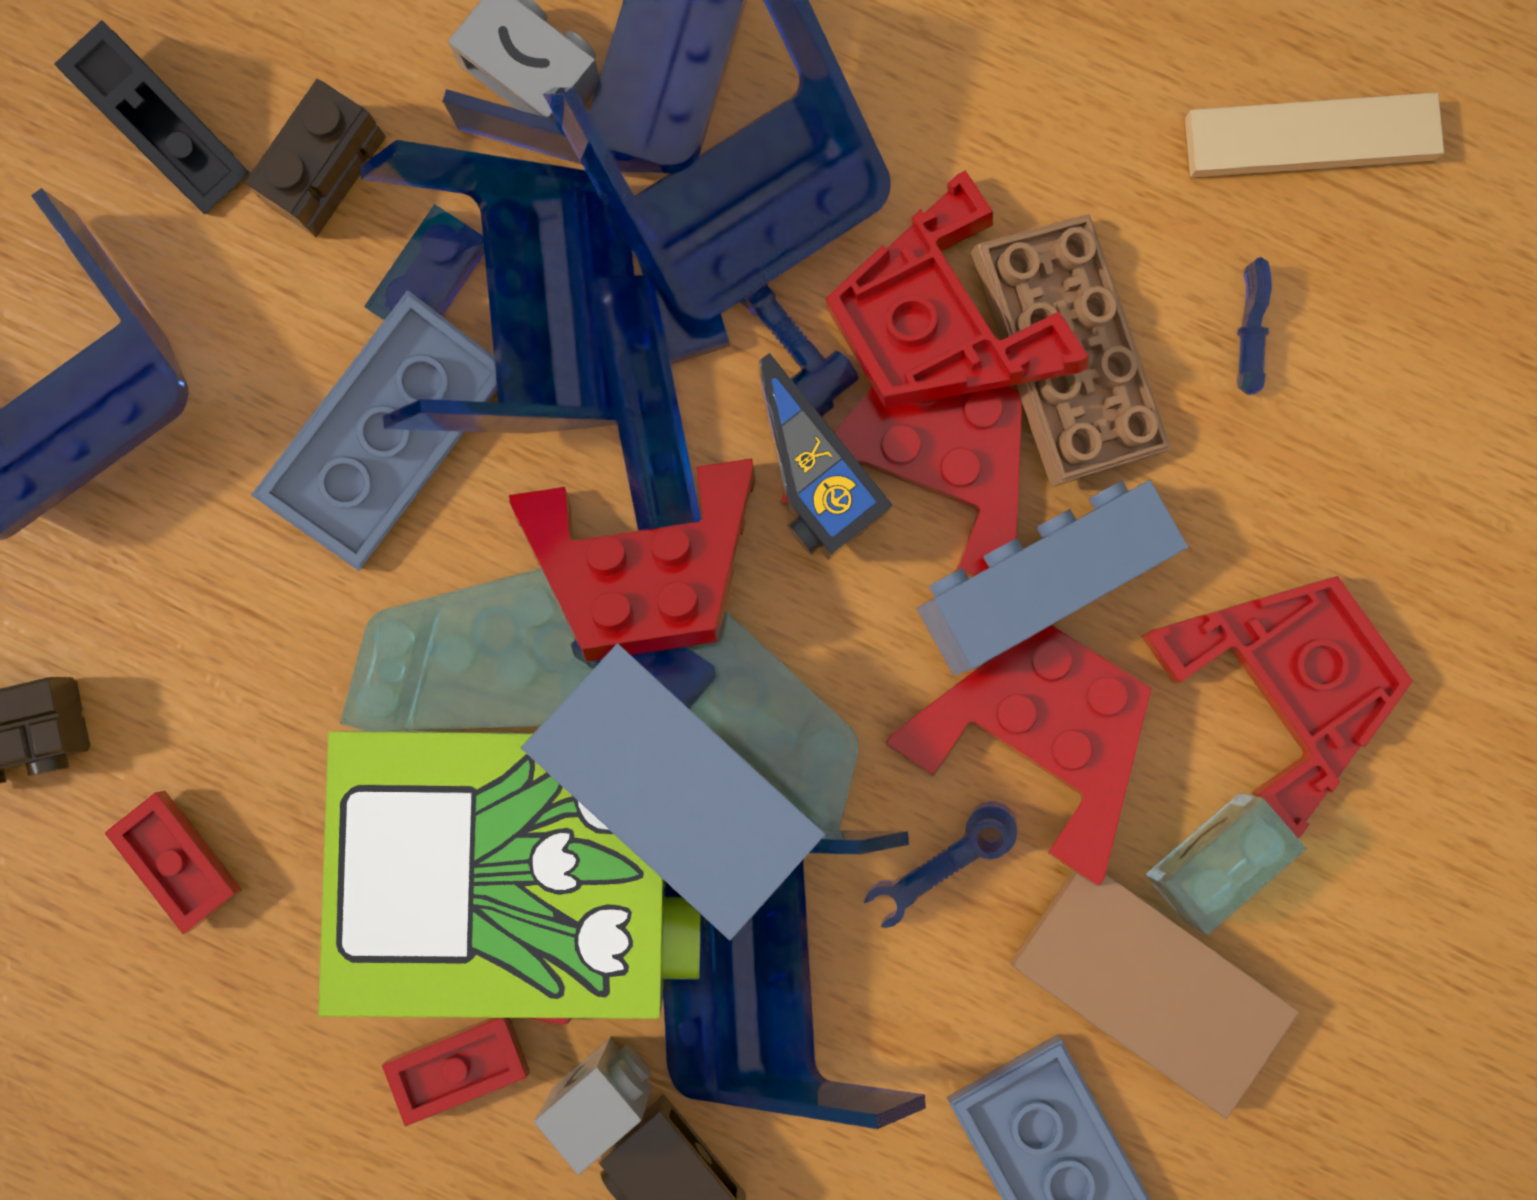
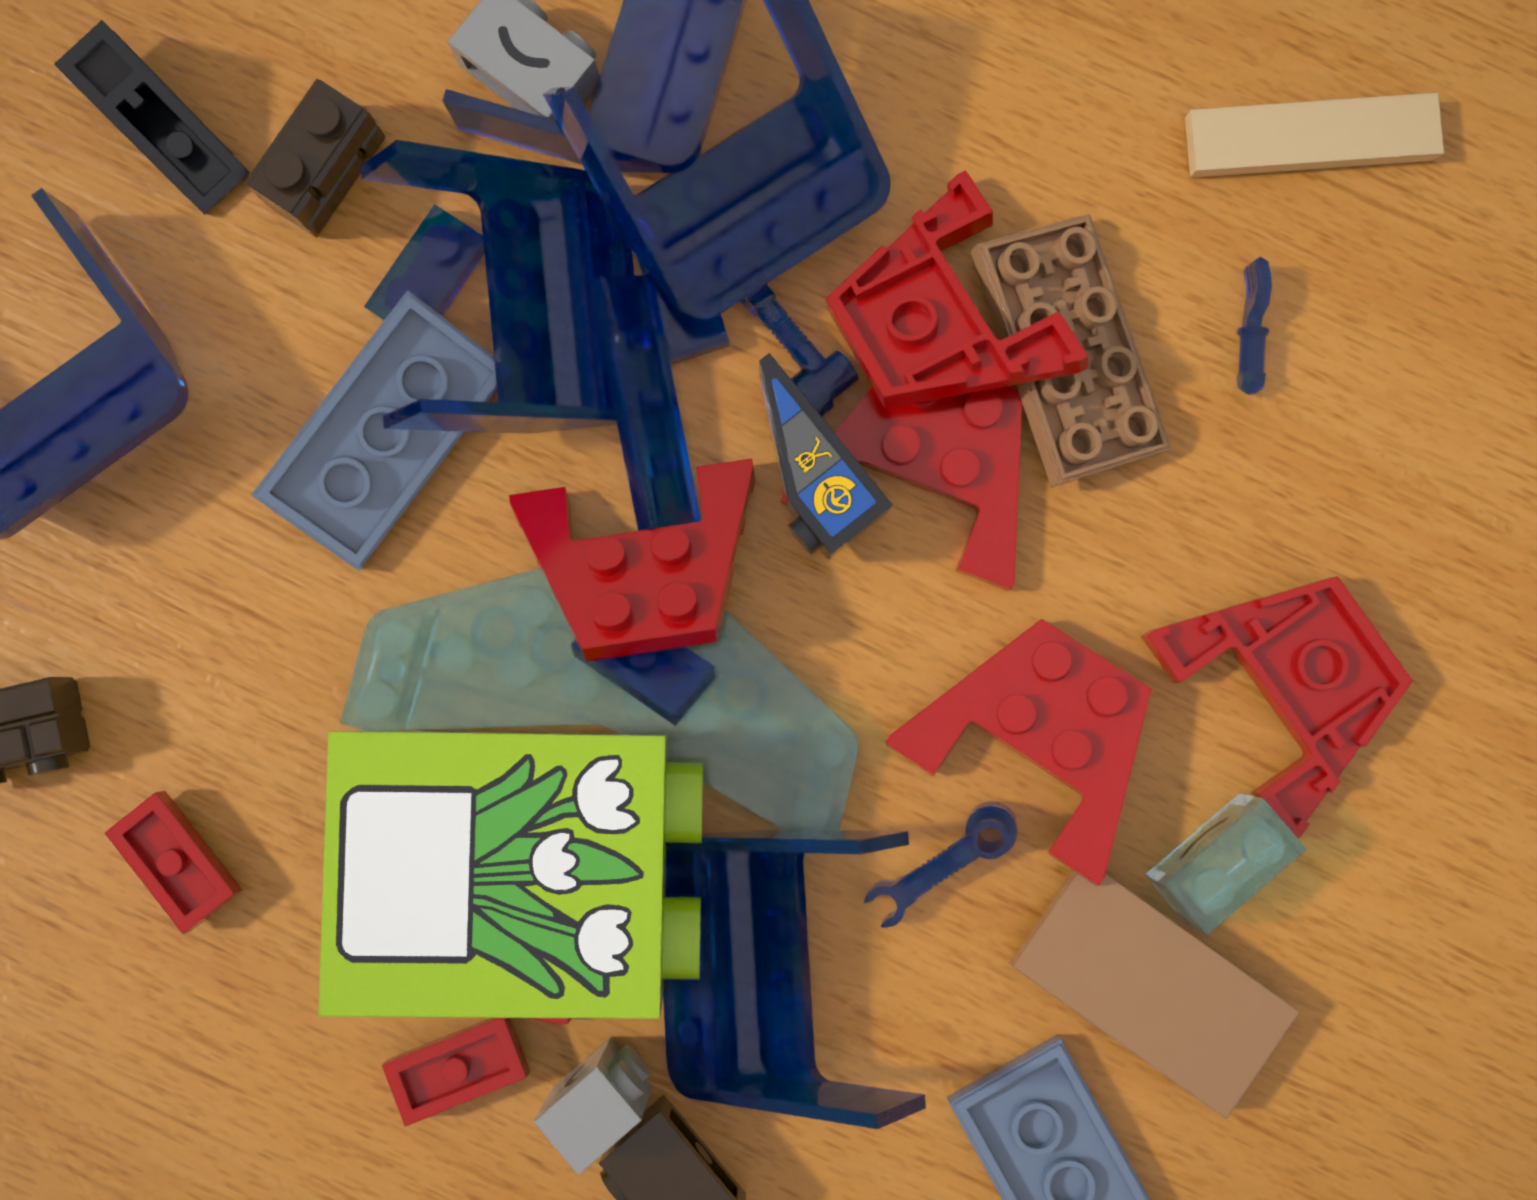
(673, 791): sand blue tile -> none
(1051, 577): sand blue brick -> none

